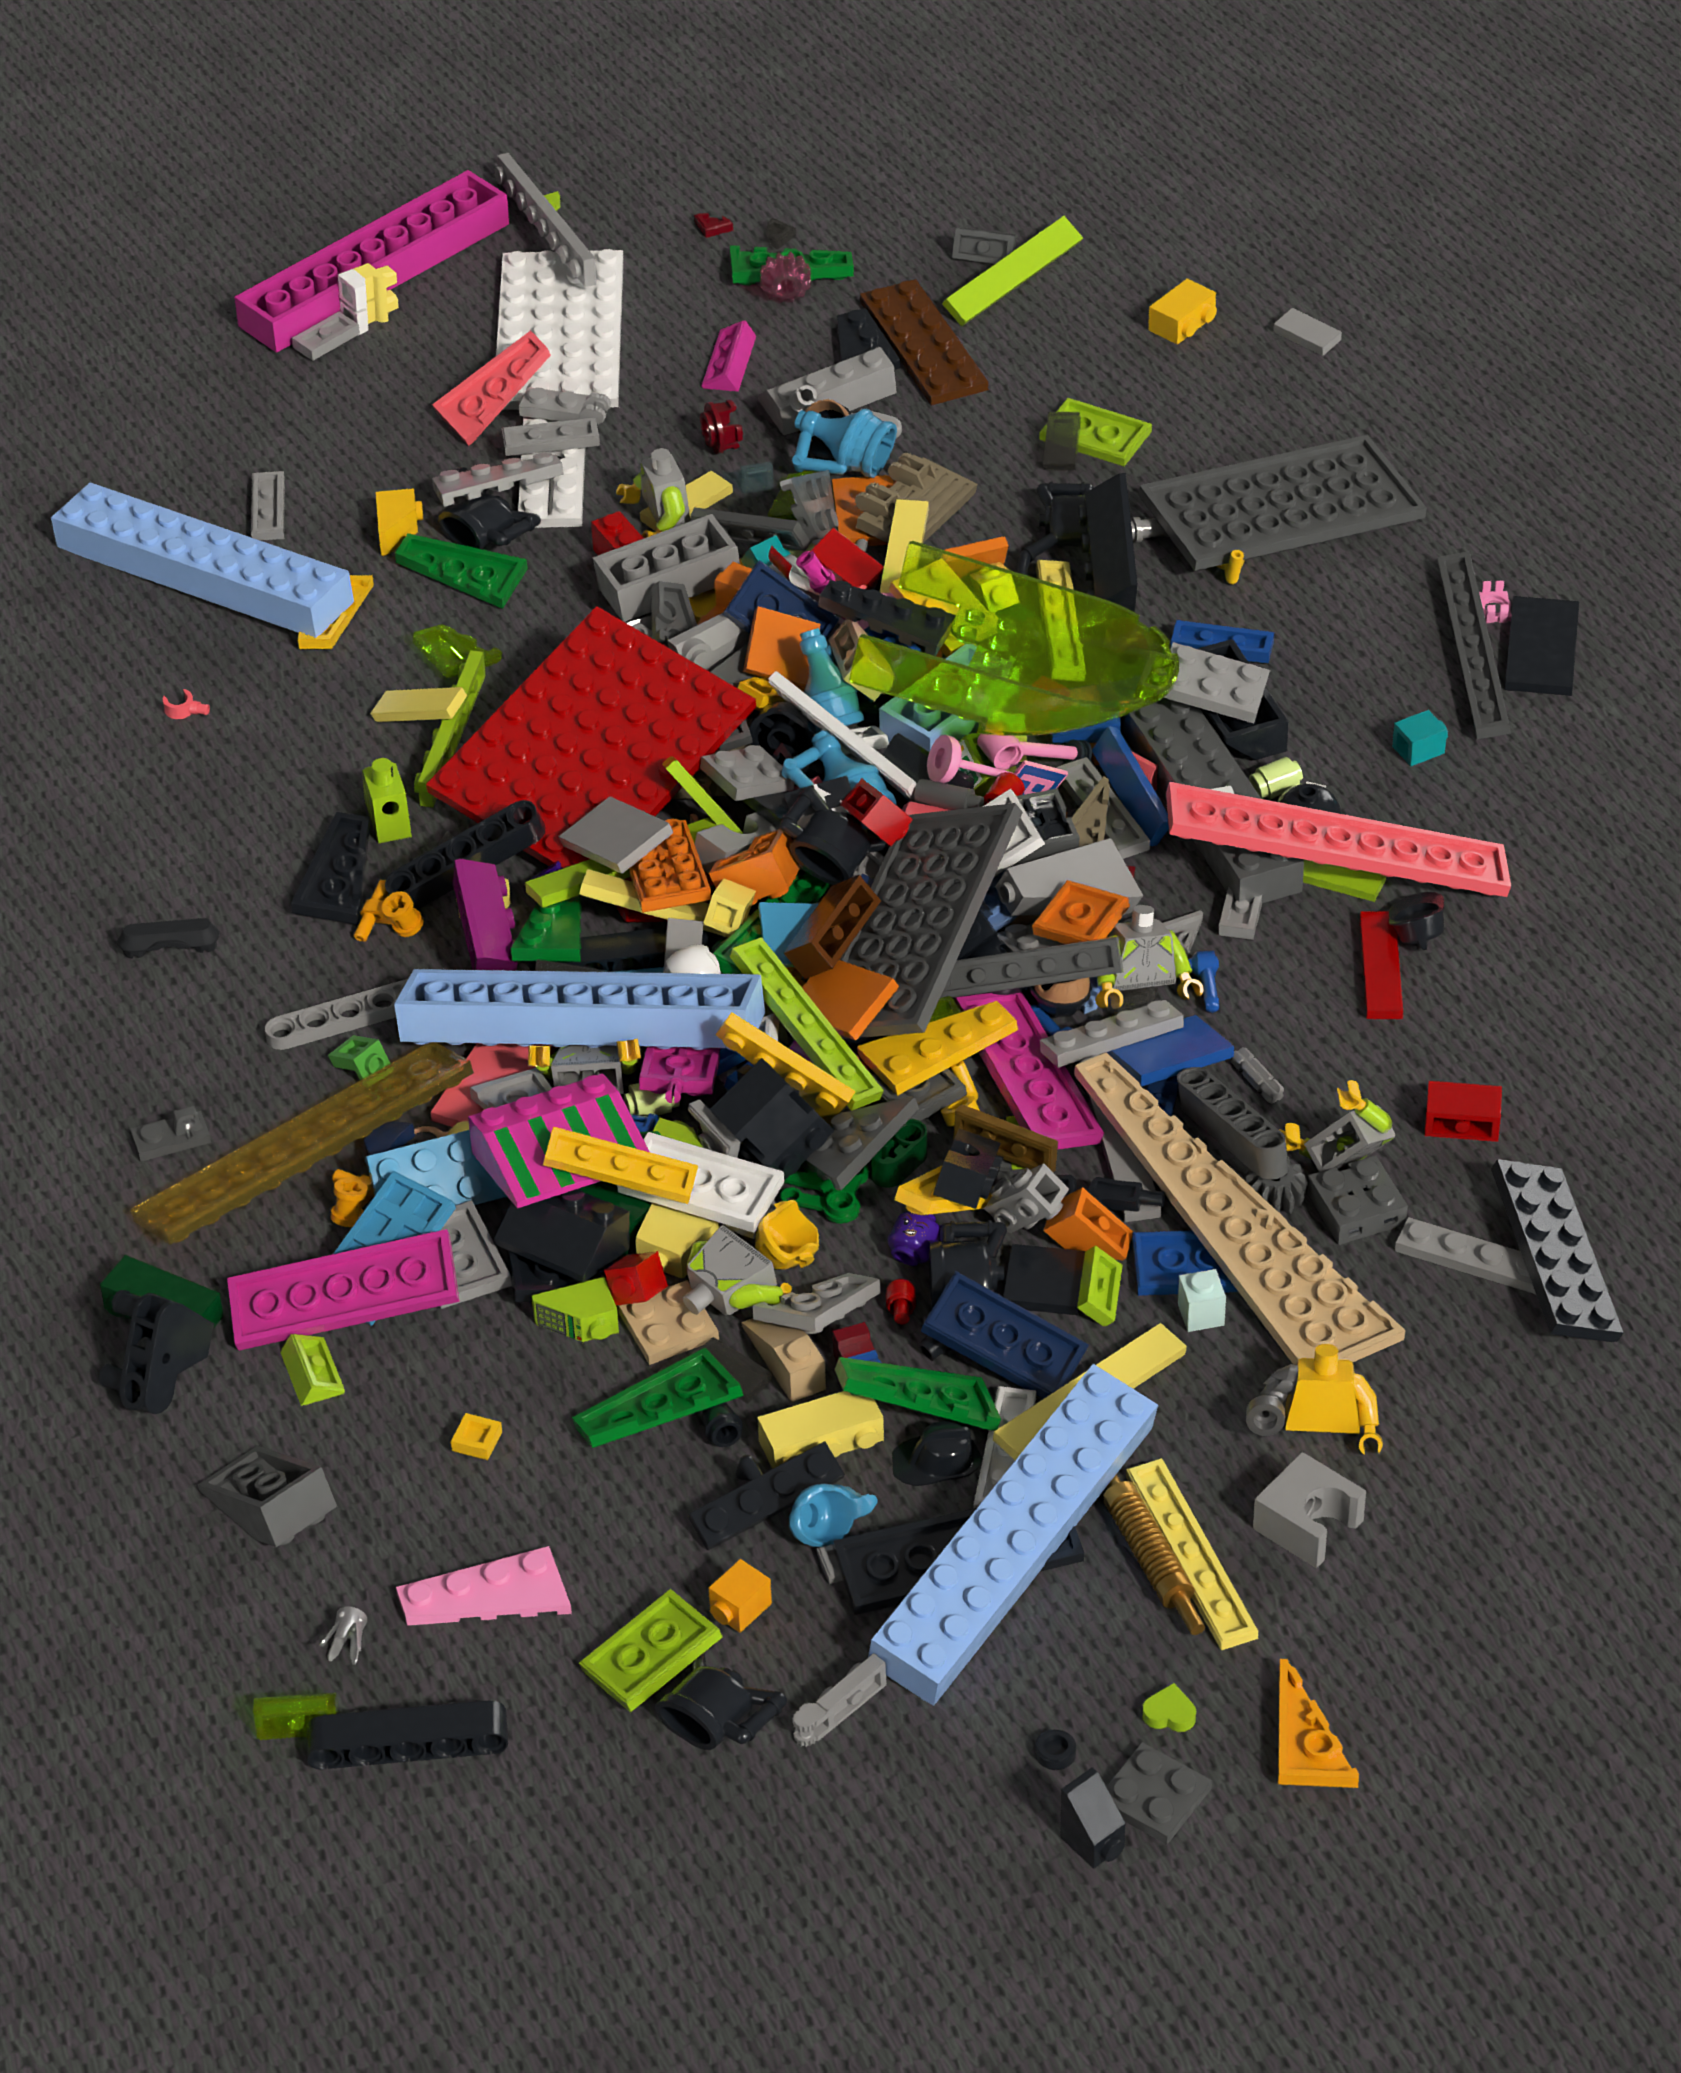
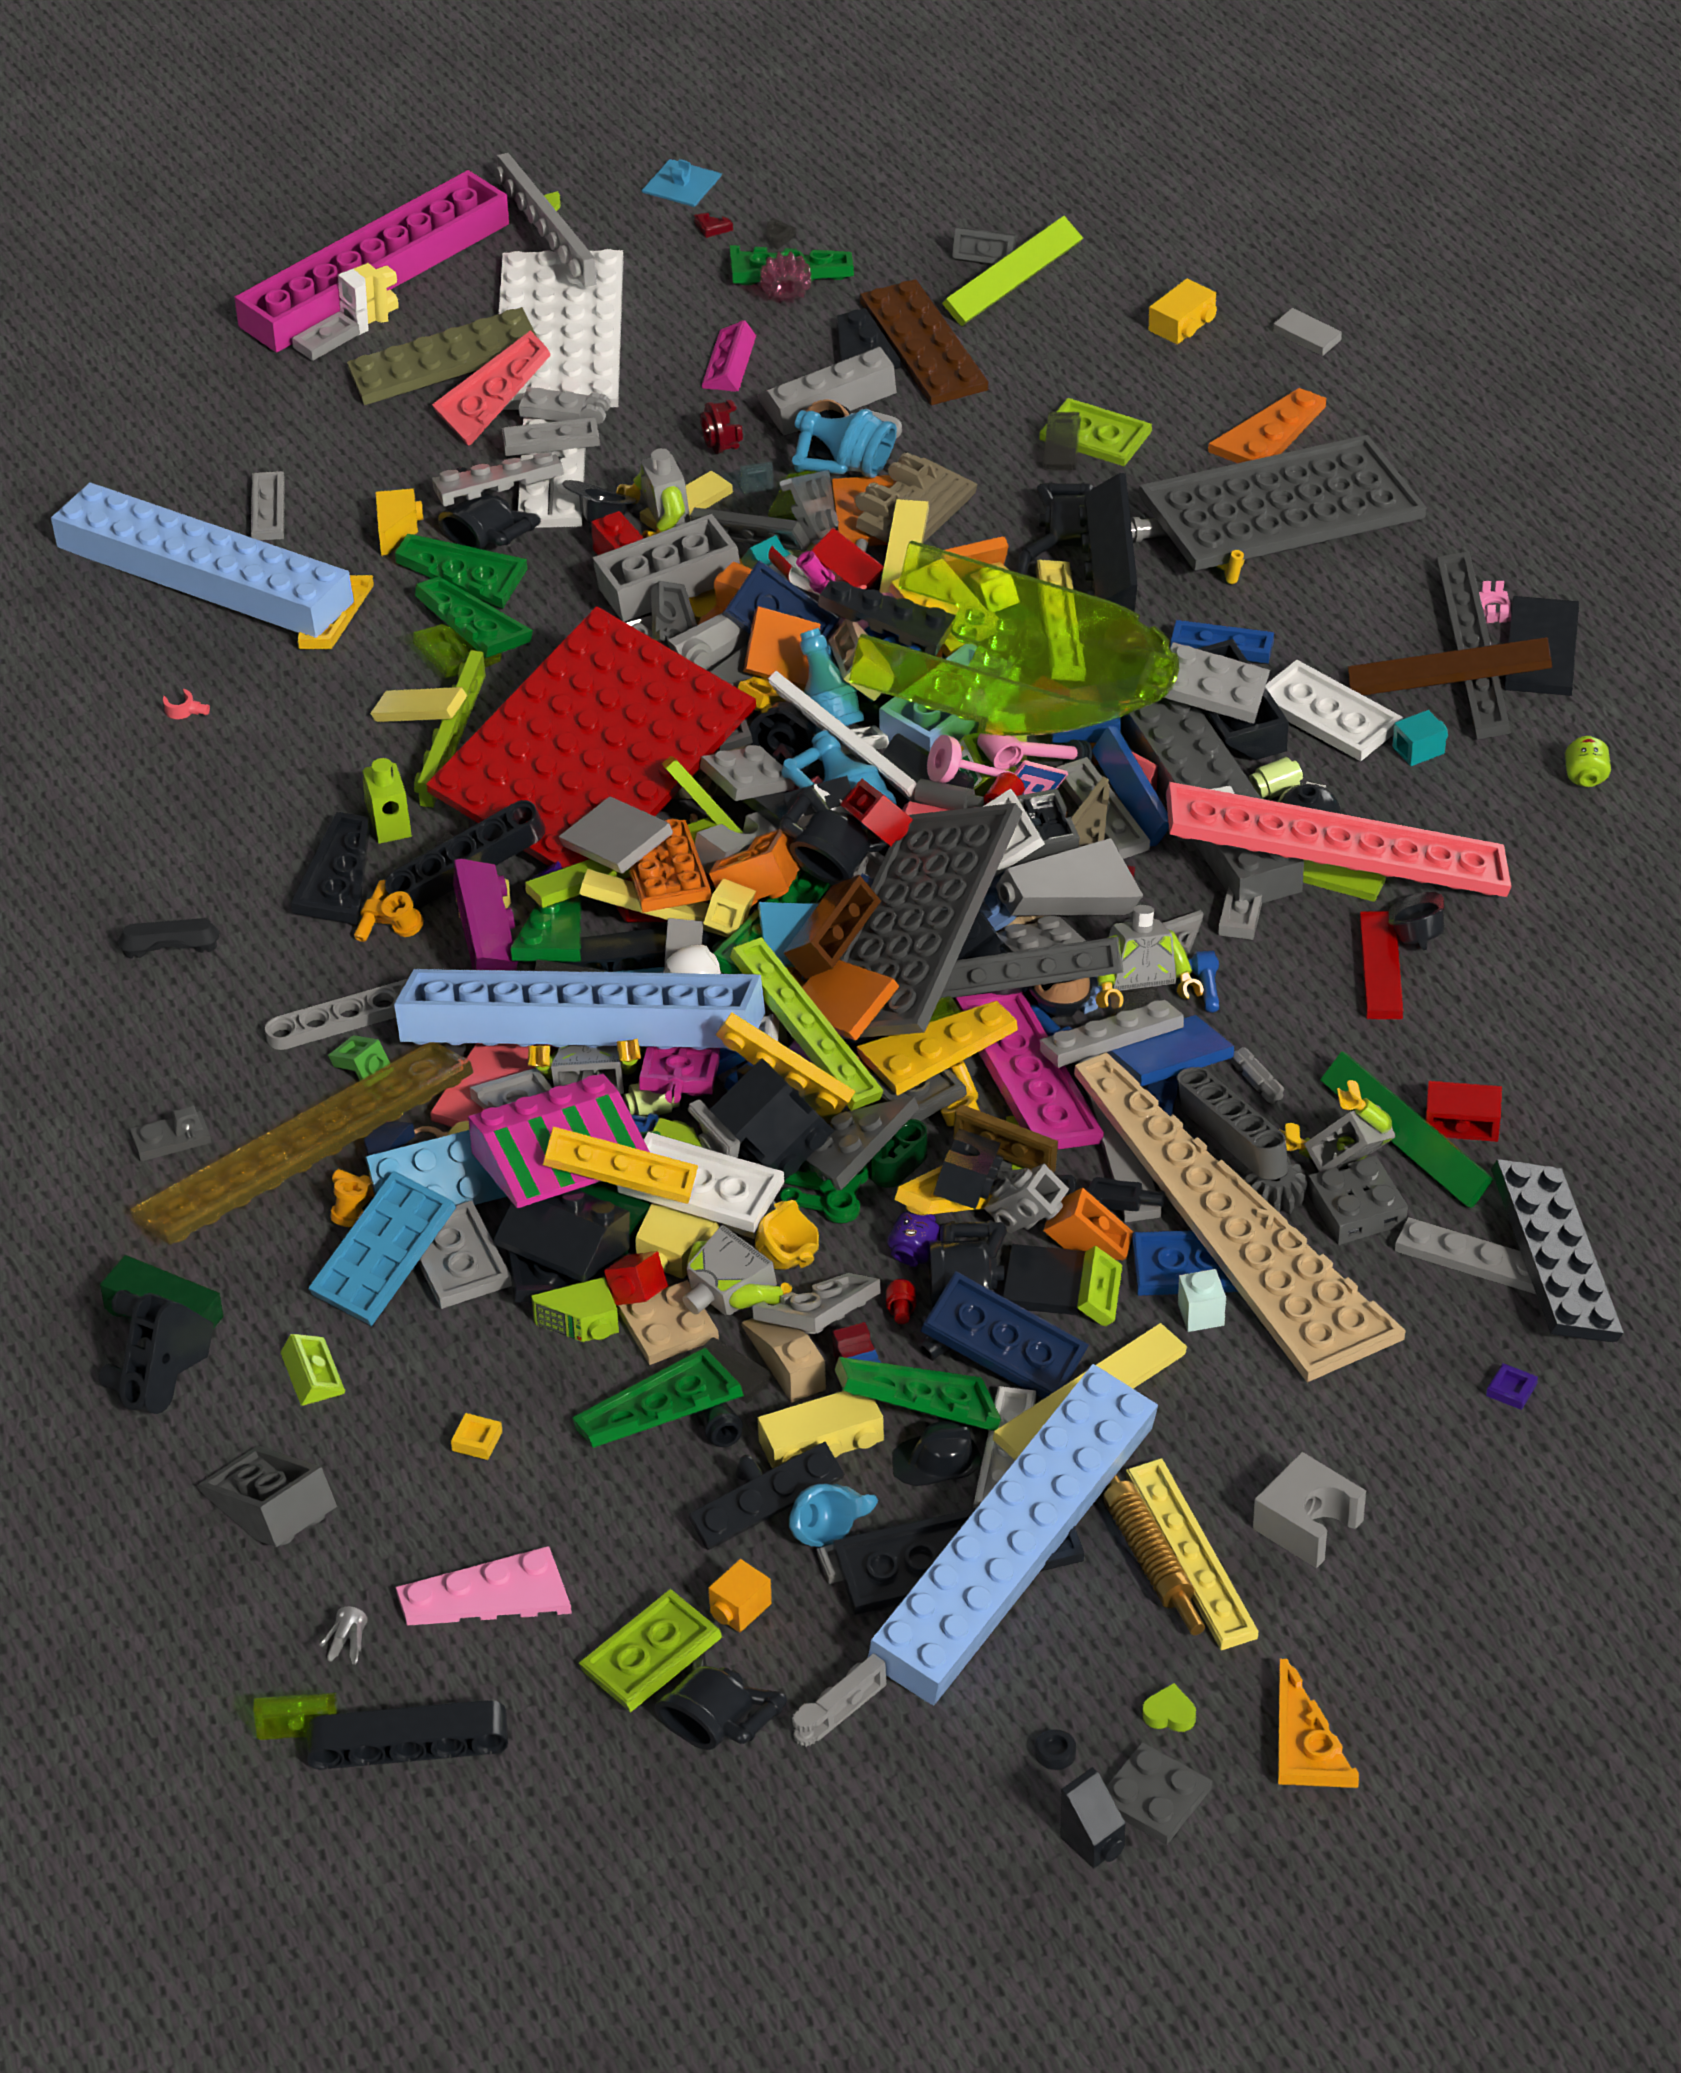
(343, 1289): dark pink plate -> none
(436, 356): none -> olive plate
(471, 618): none -> green wing
(596, 501): none -> black piece
(681, 182): none -> dark azure piece
(797, 402): light grey pin -> none
(1080, 914): orange tile -> none
(1271, 429): none -> orange wing
(1321, 1398): yellow torso -> none
(1331, 710): none -> white plate
(1414, 1134): none -> green tile
(1450, 666): none -> reddish brown tile
(1512, 1386): none -> dark purple tile
(1587, 760): none -> lime head

